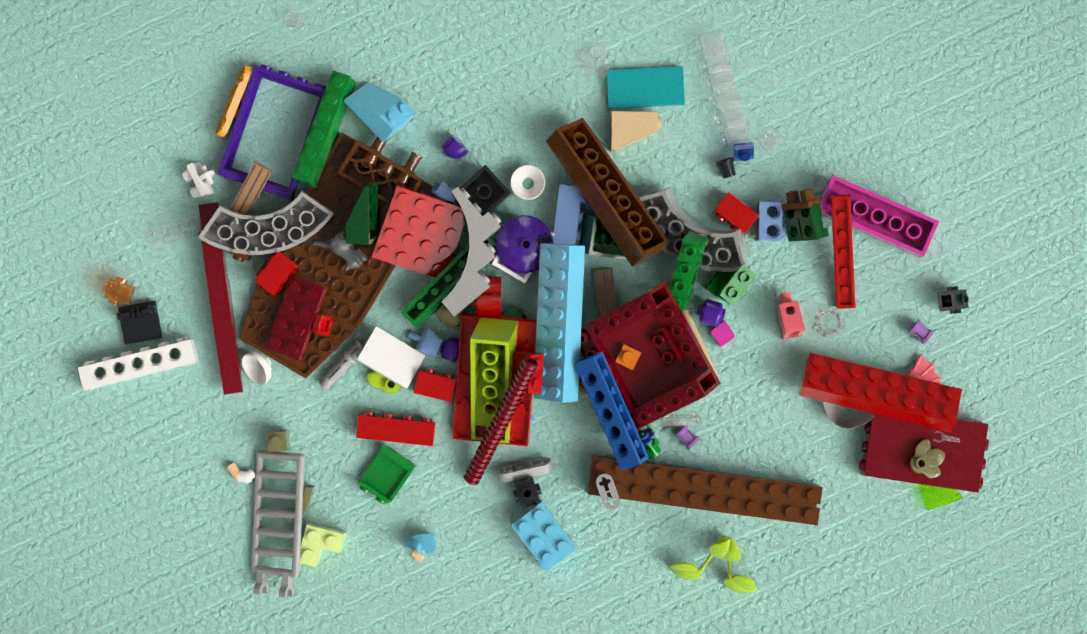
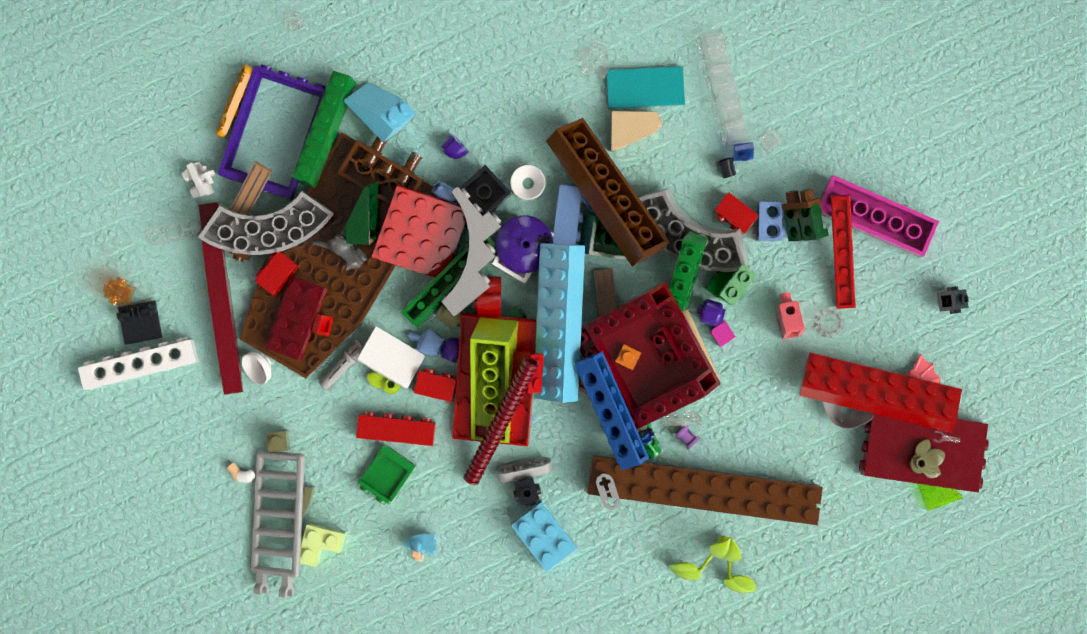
(920, 331): medium lavender bush -> none

